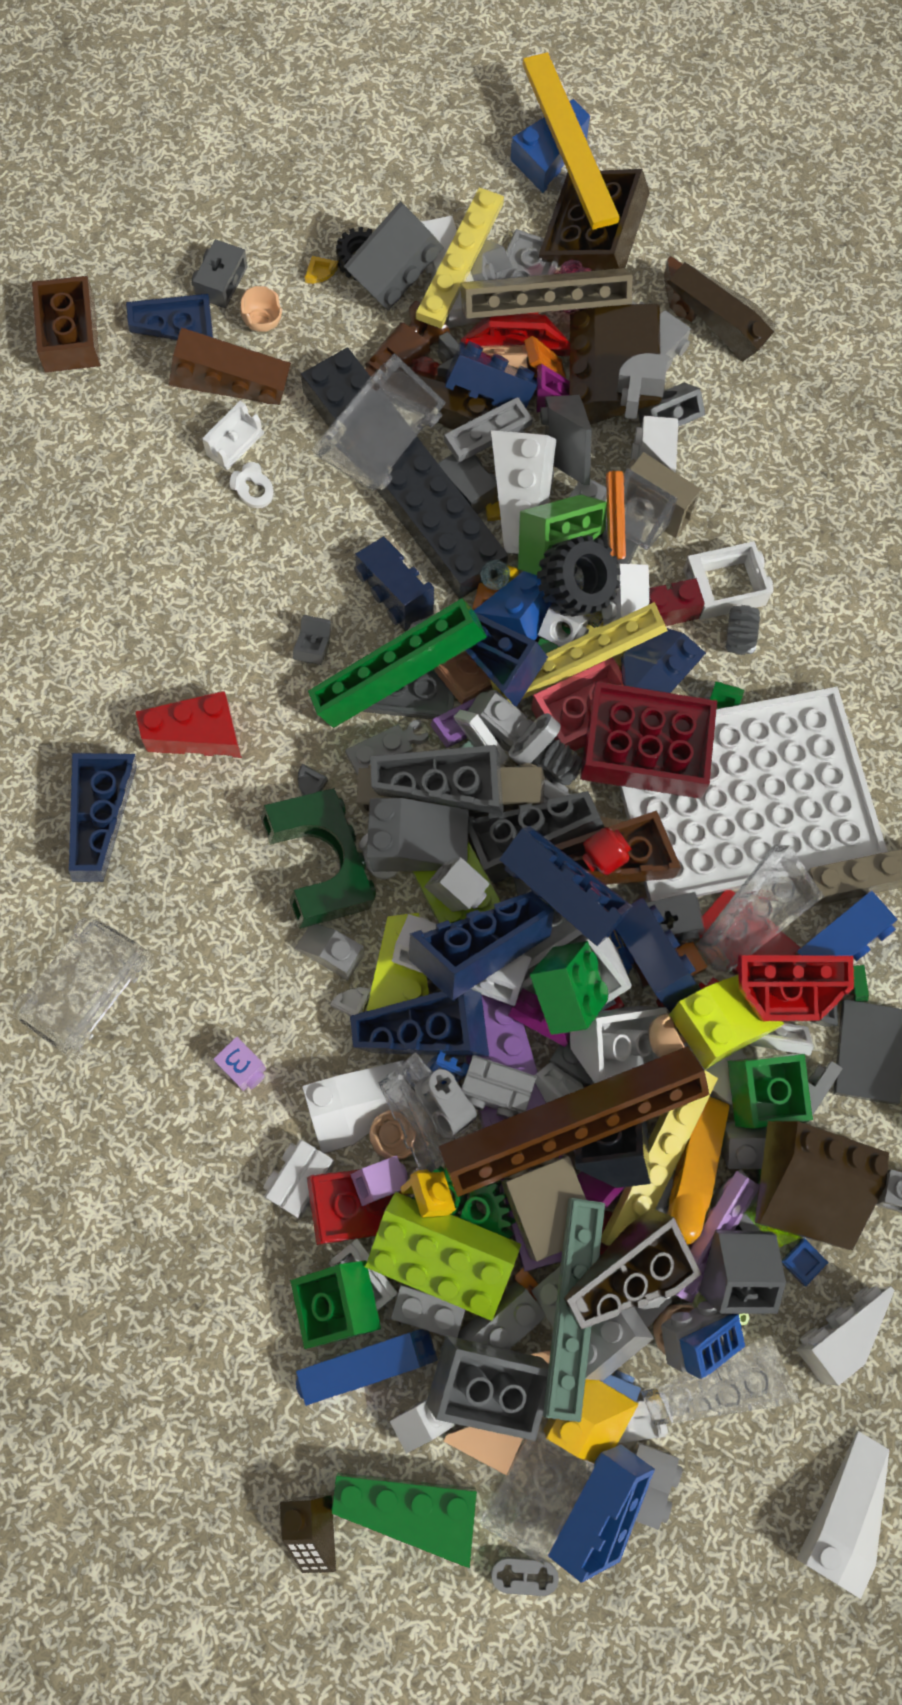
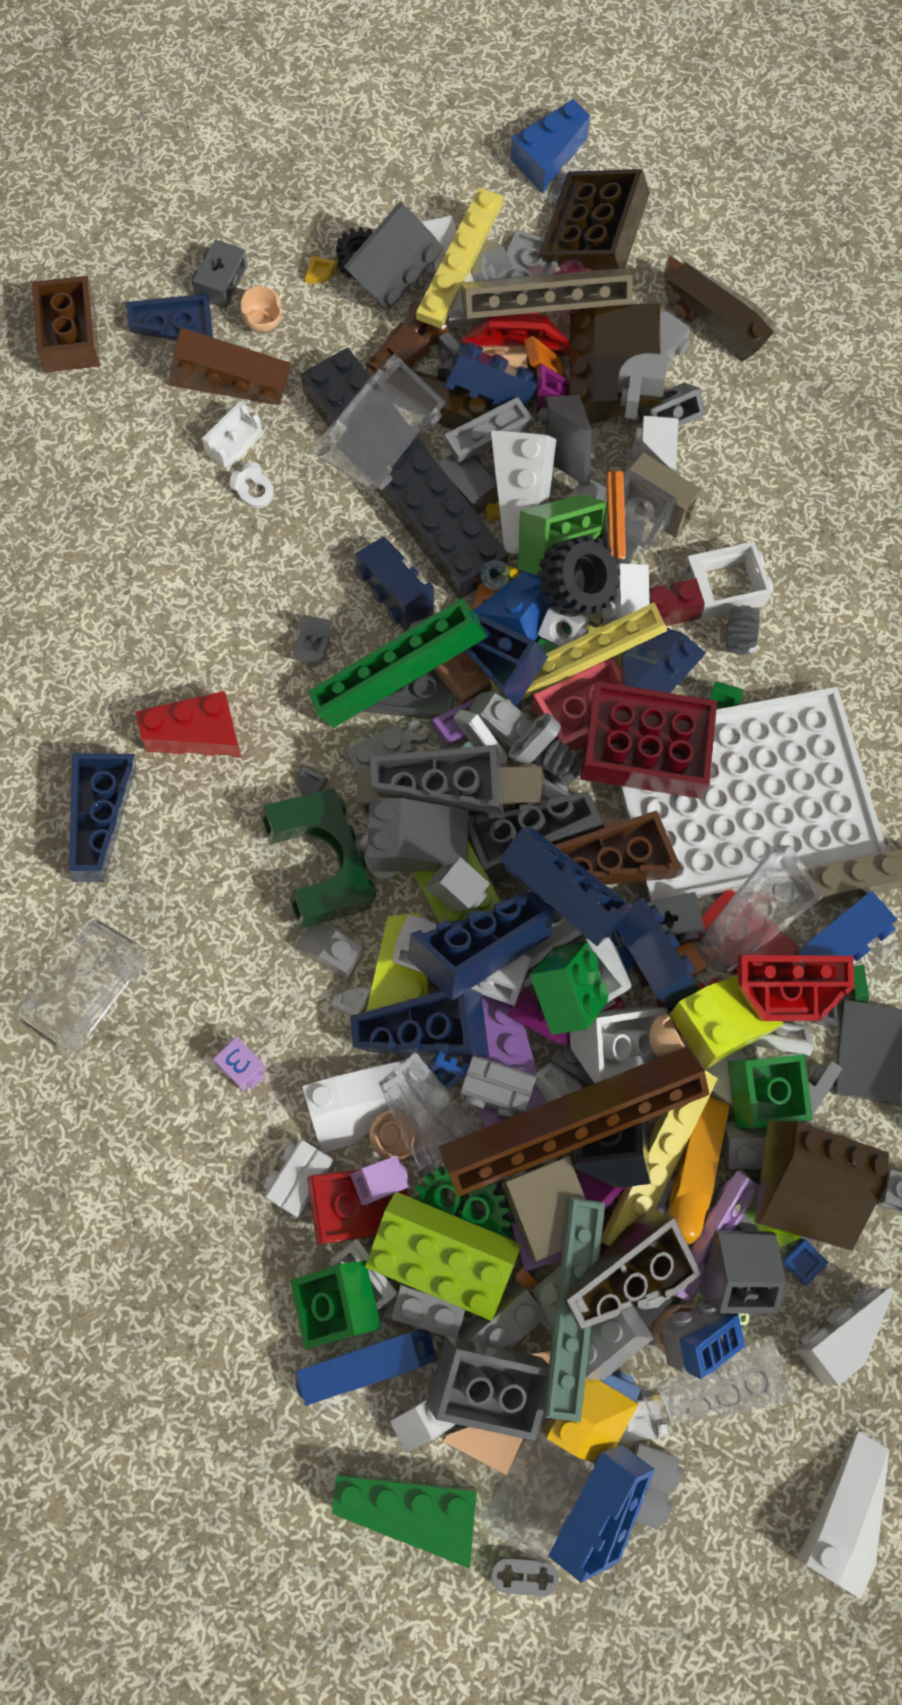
(309, 1532): dark brown slope -> none
(425, 365): clear red plate -> none
(430, 1193): yellow bracket -> none
(446, 1105): light grey piece -> none
(570, 141): yellow tile -> none
(606, 851): red head -> none

